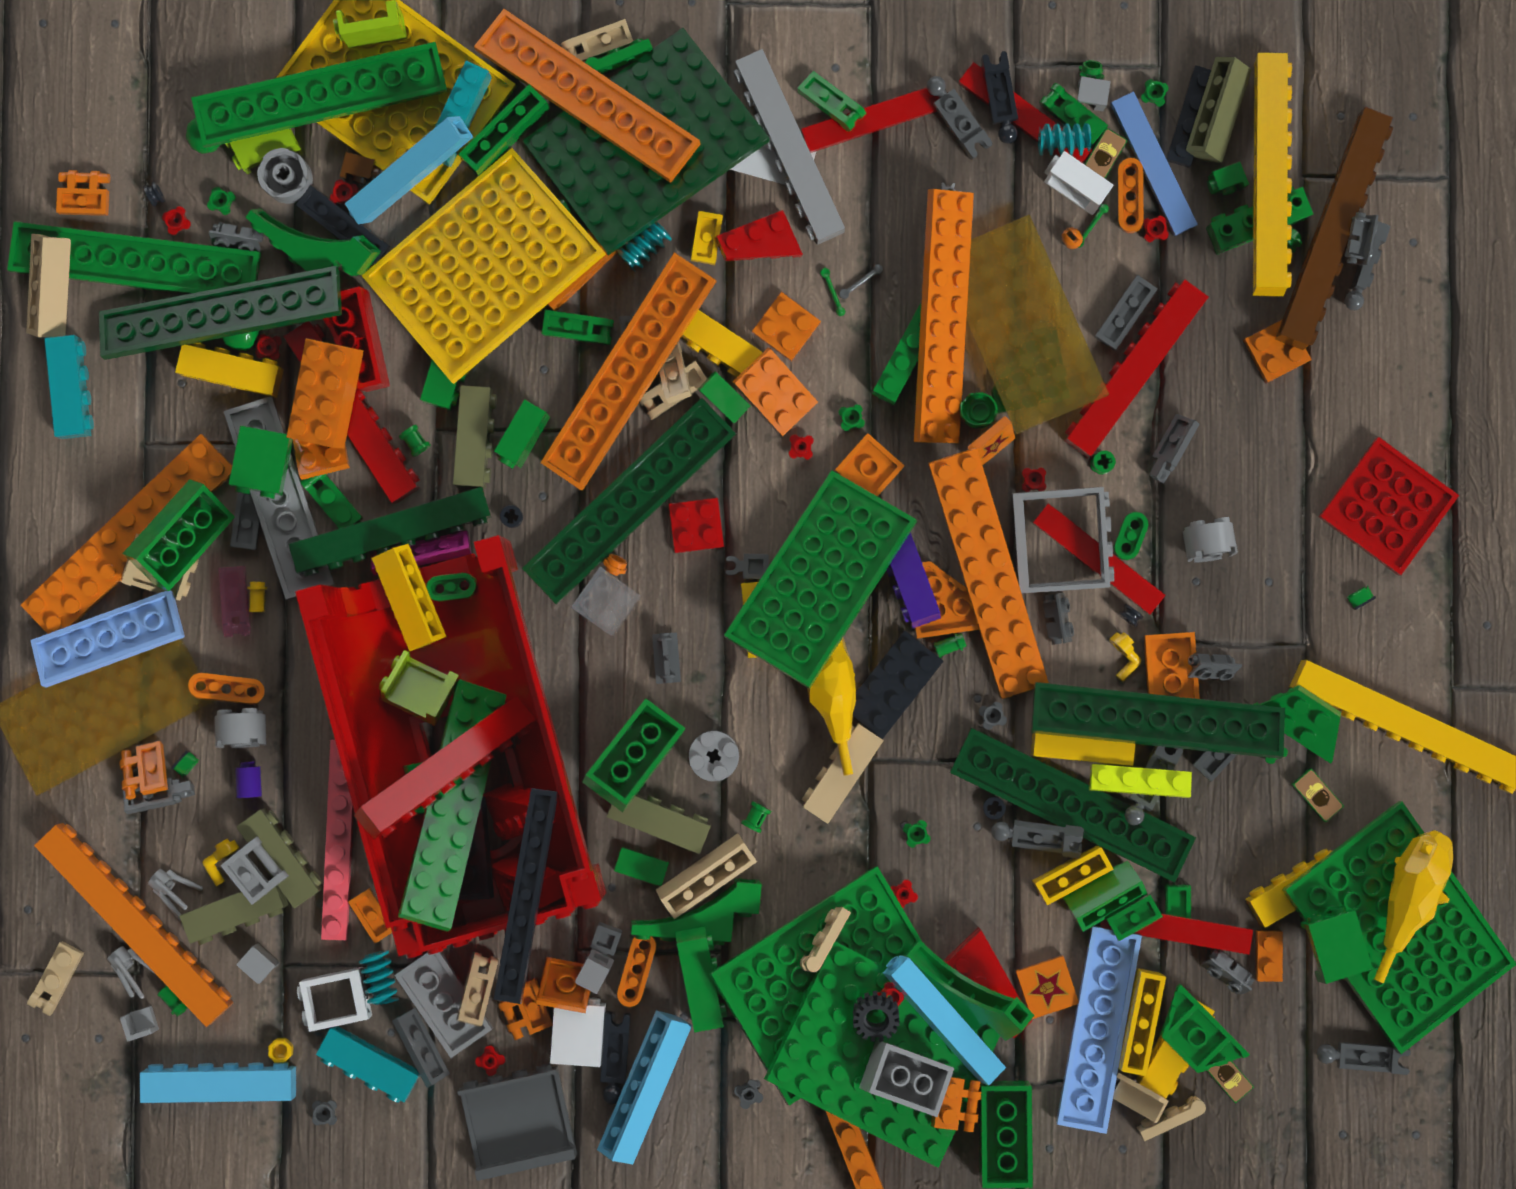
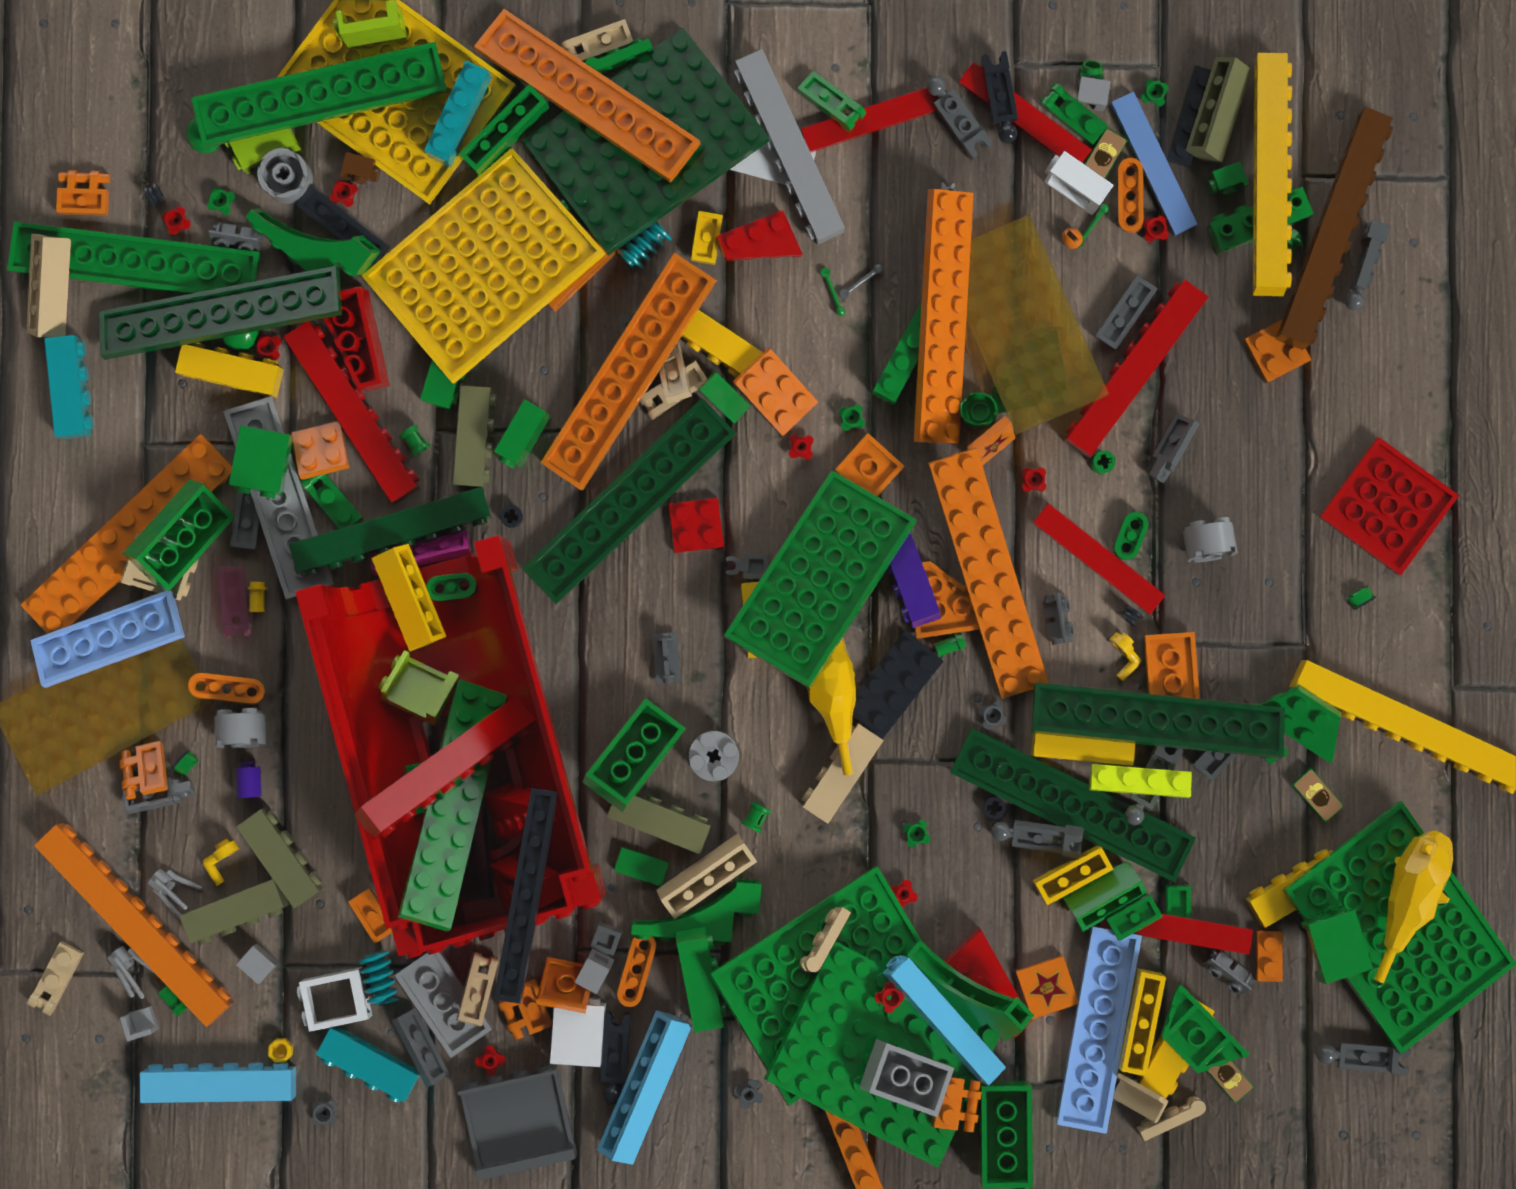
(248, 876): light grey plate -> none
(325, 393): orange brick -> none
(337, 852): coral plate -> none
(409, 170): medium azure brick -> none
(577, 327): green plate -> none
(606, 601): clear slope -> none
(615, 565): orange plate -> none
(786, 326): orange plate -> none
(876, 1029): black tyre -> none
(1064, 139): teal piece -> none
(1105, 547): light grey window -> none
(1221, 667): dark grey hinge -> none
(1360, 250): dark grey hinge -> none

